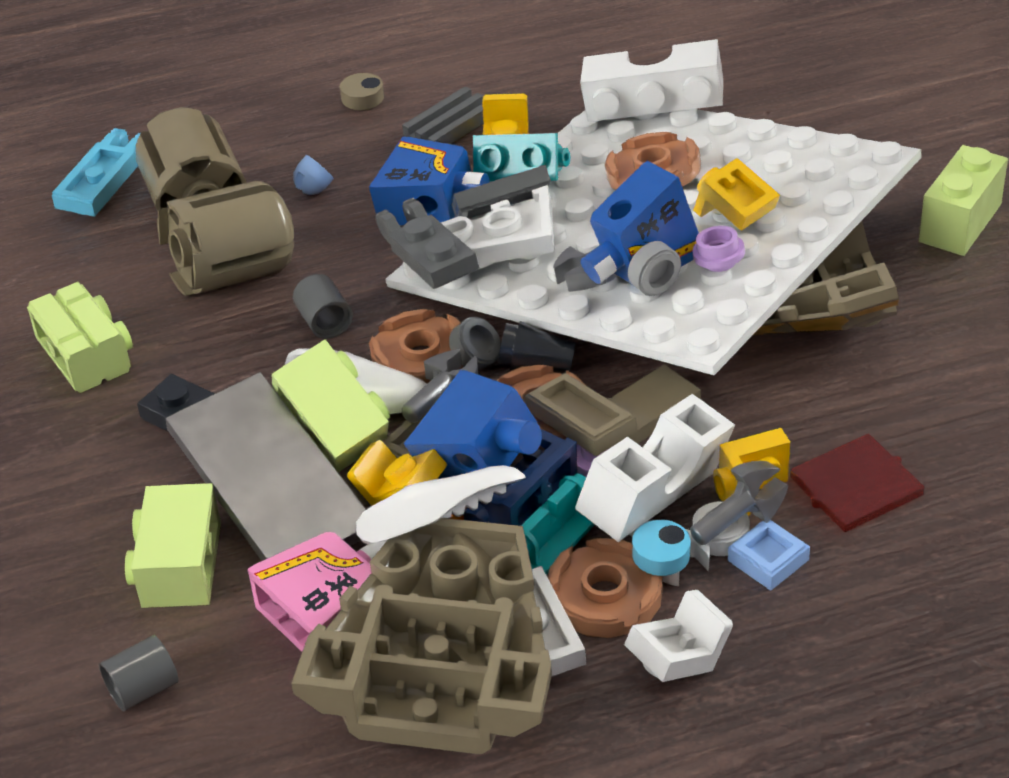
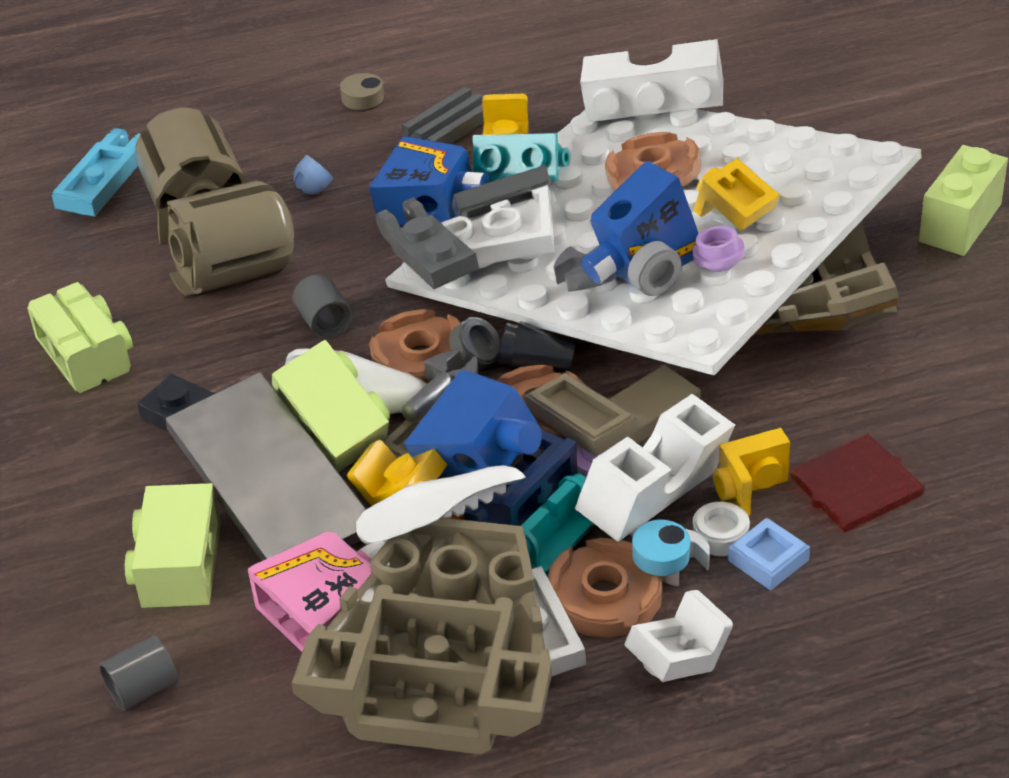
(745, 499): flat silver bar -> none

